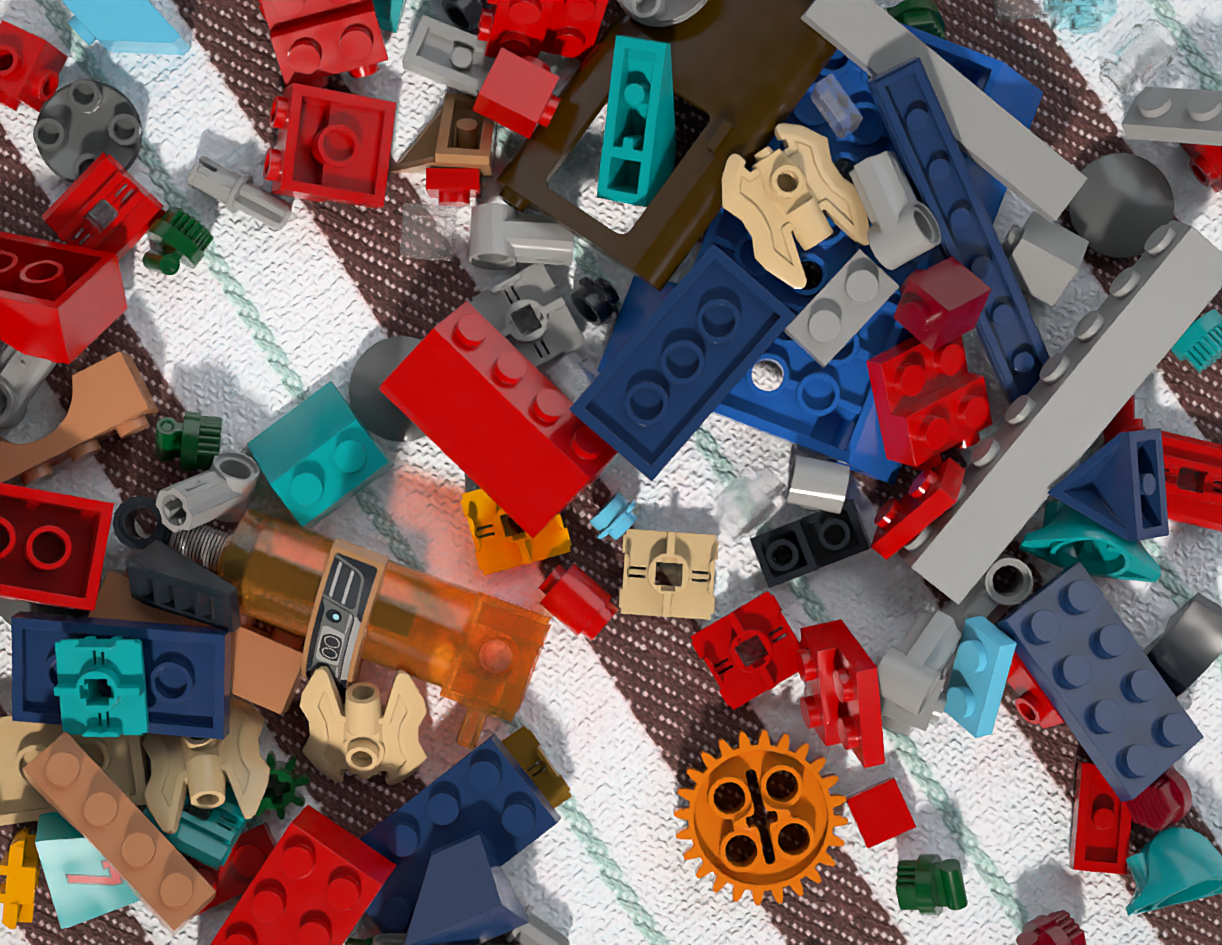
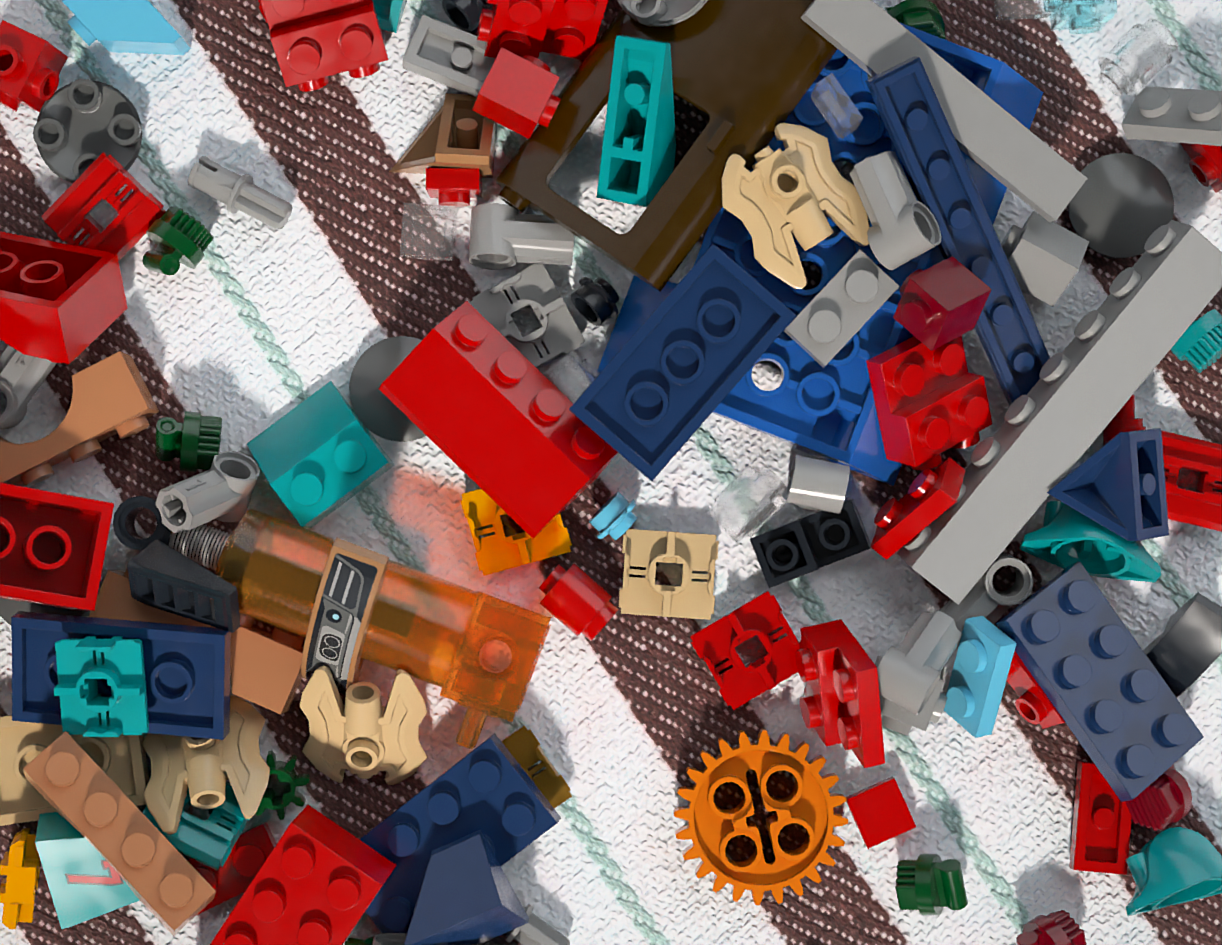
(330, 146): red plate -> none

